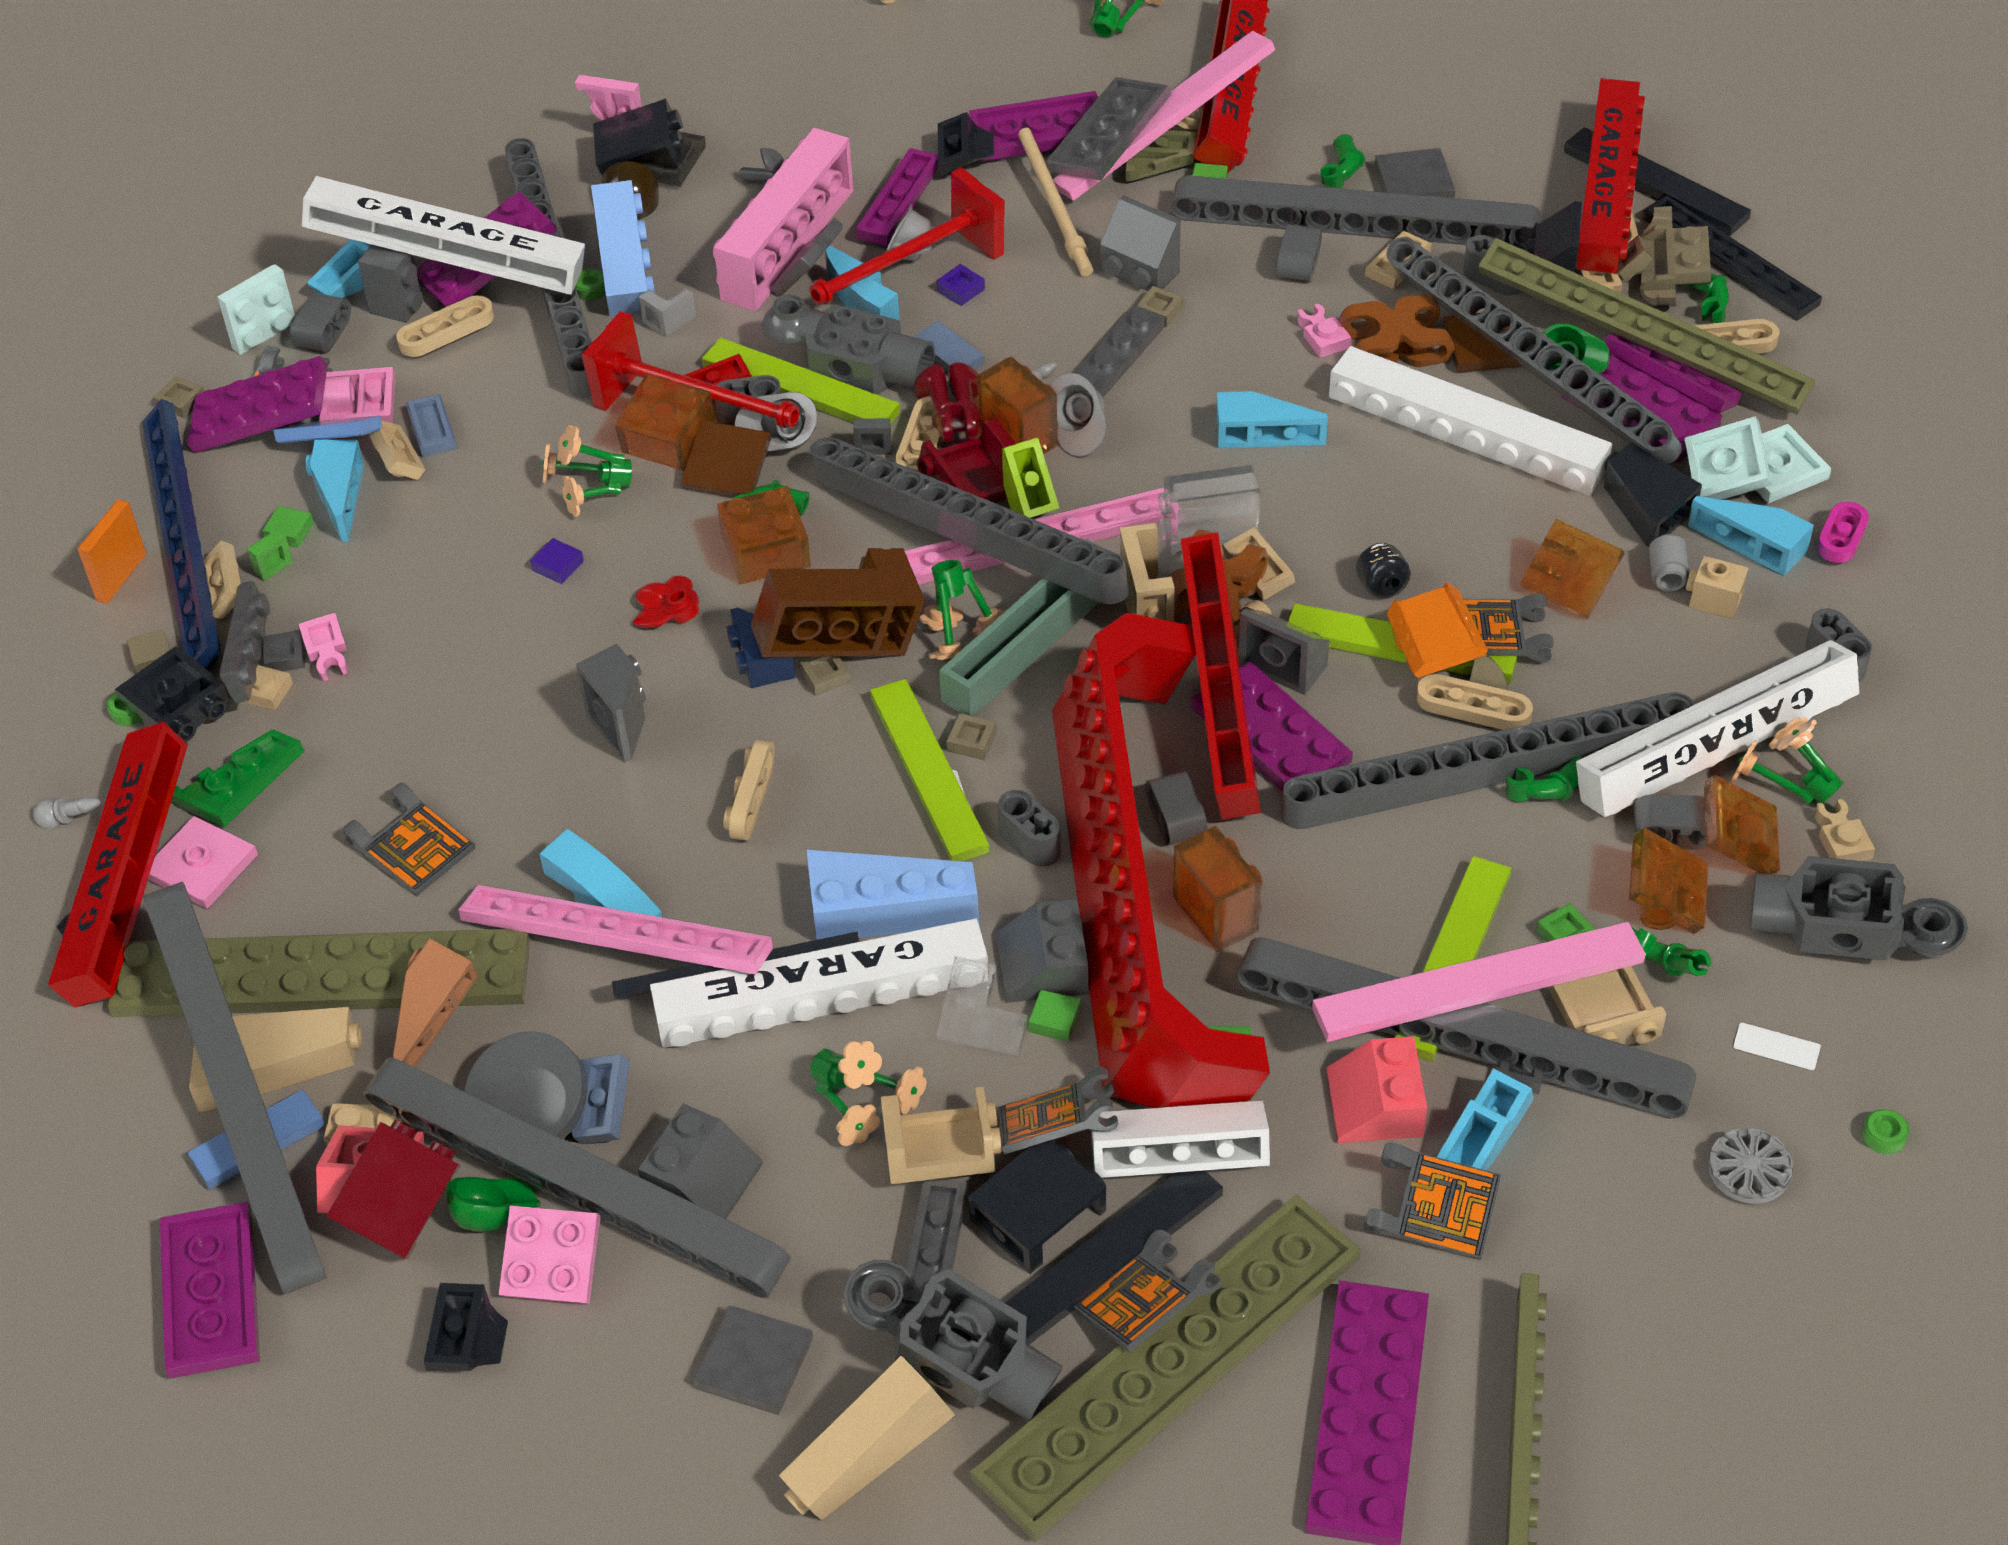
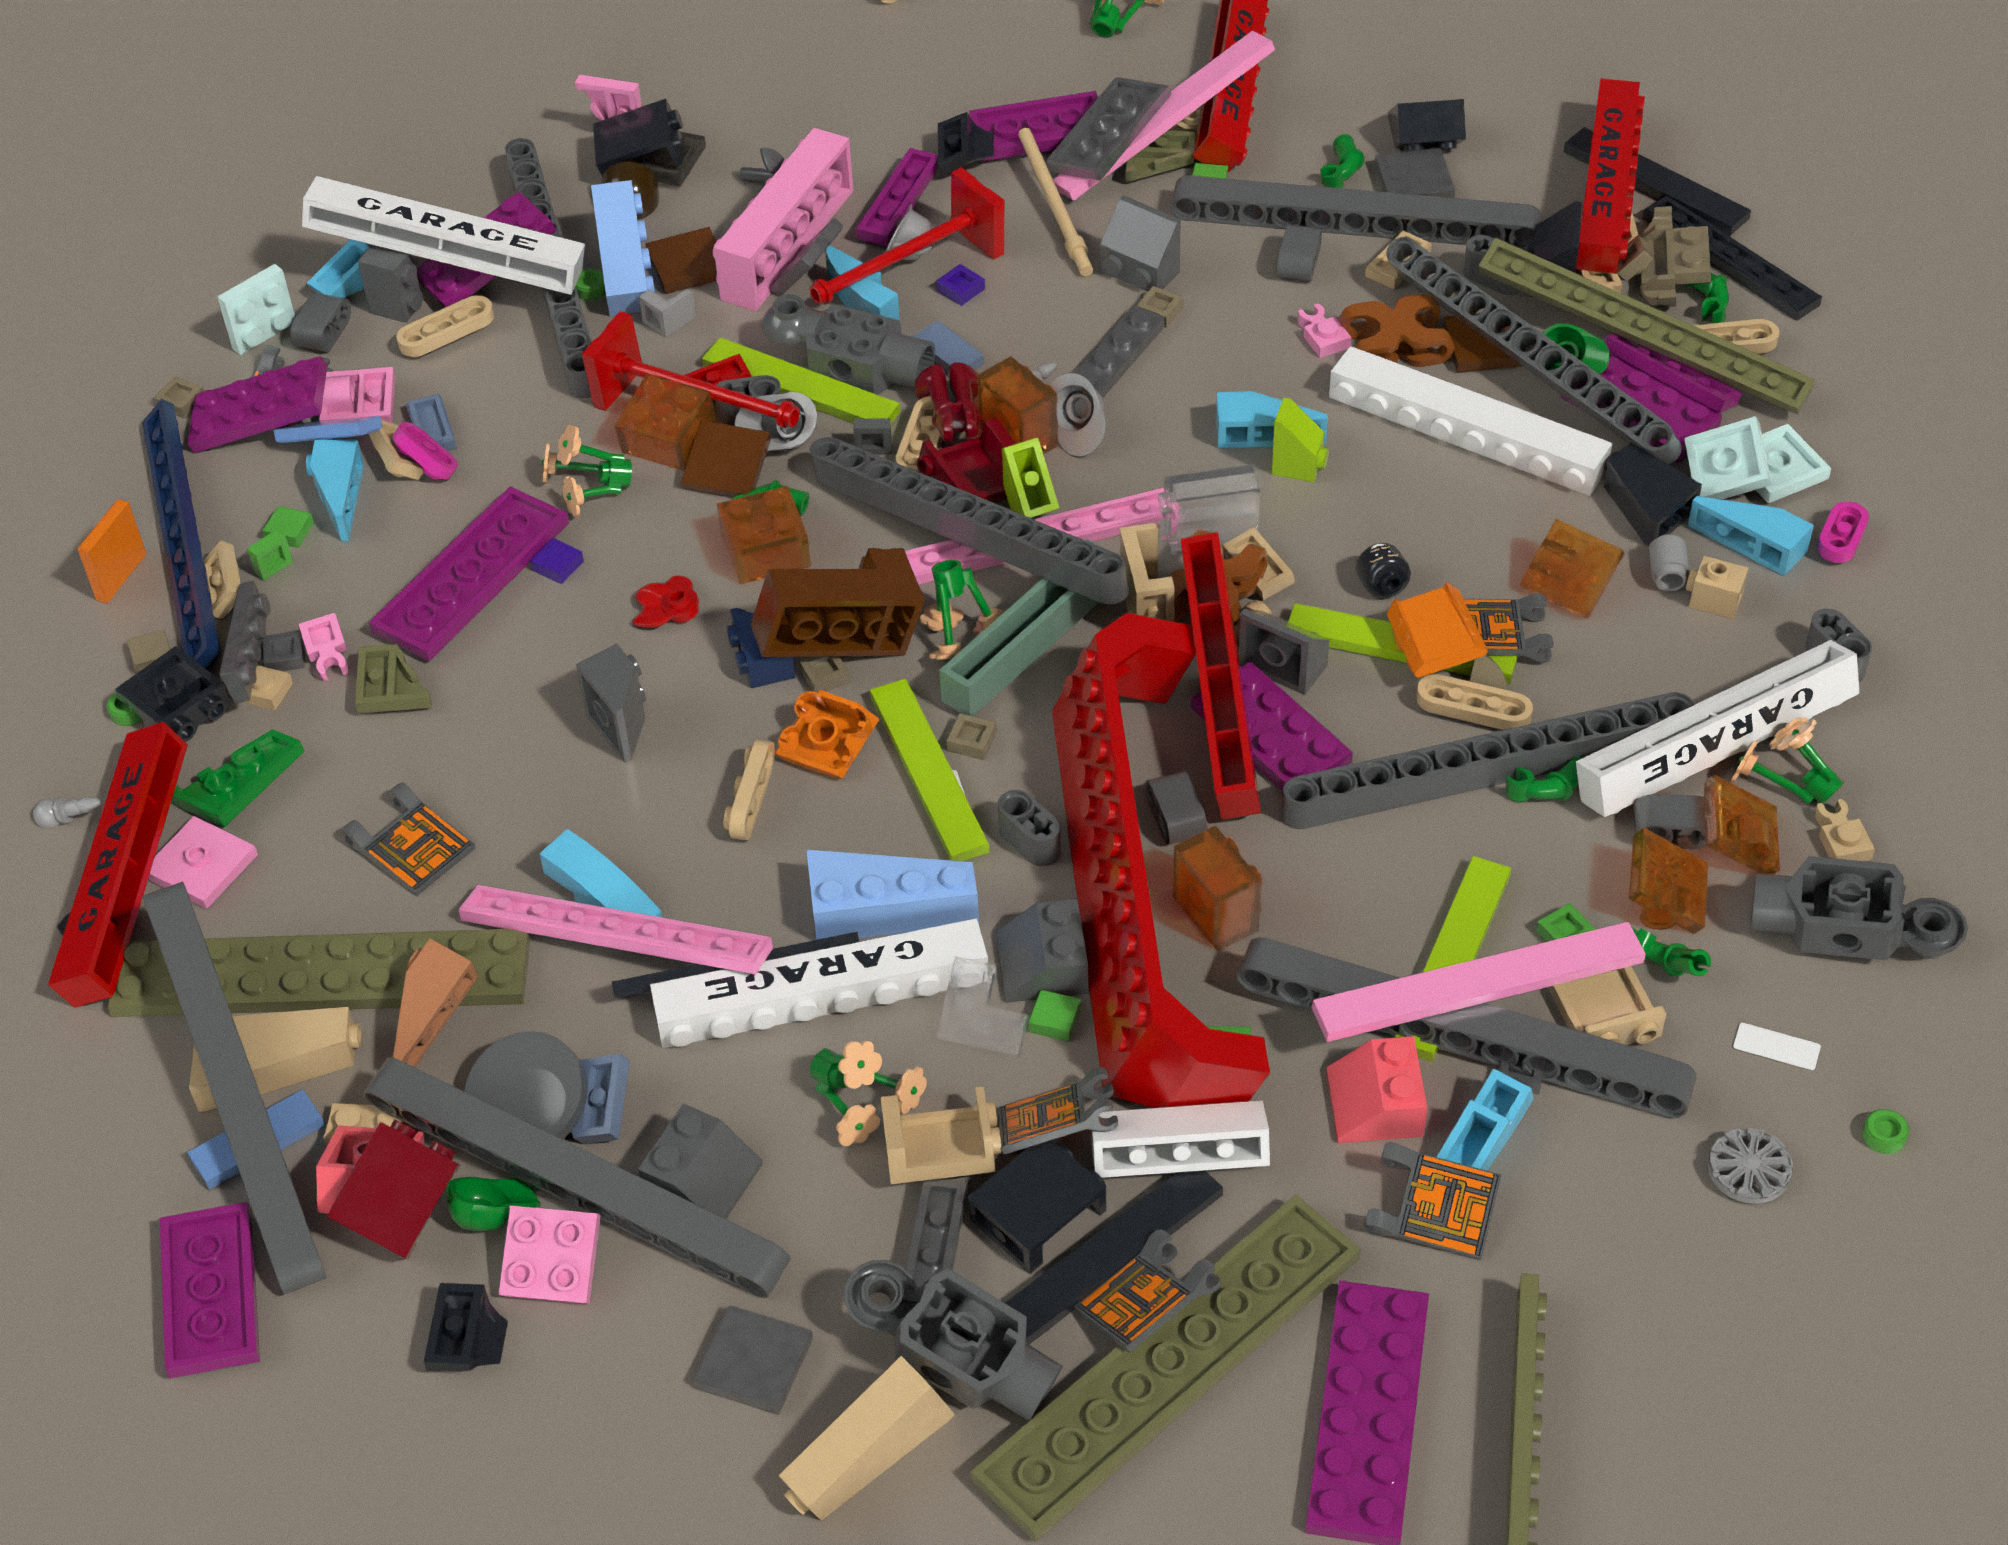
(387, 681): none -> olive wing
(433, 458): none -> dark pink plate
(468, 573): none -> magenta plate
(684, 259): none -> reddish brown tile
(825, 733): none -> orange slope
(1297, 444): none -> lime slope
(1428, 124): none -> black slope

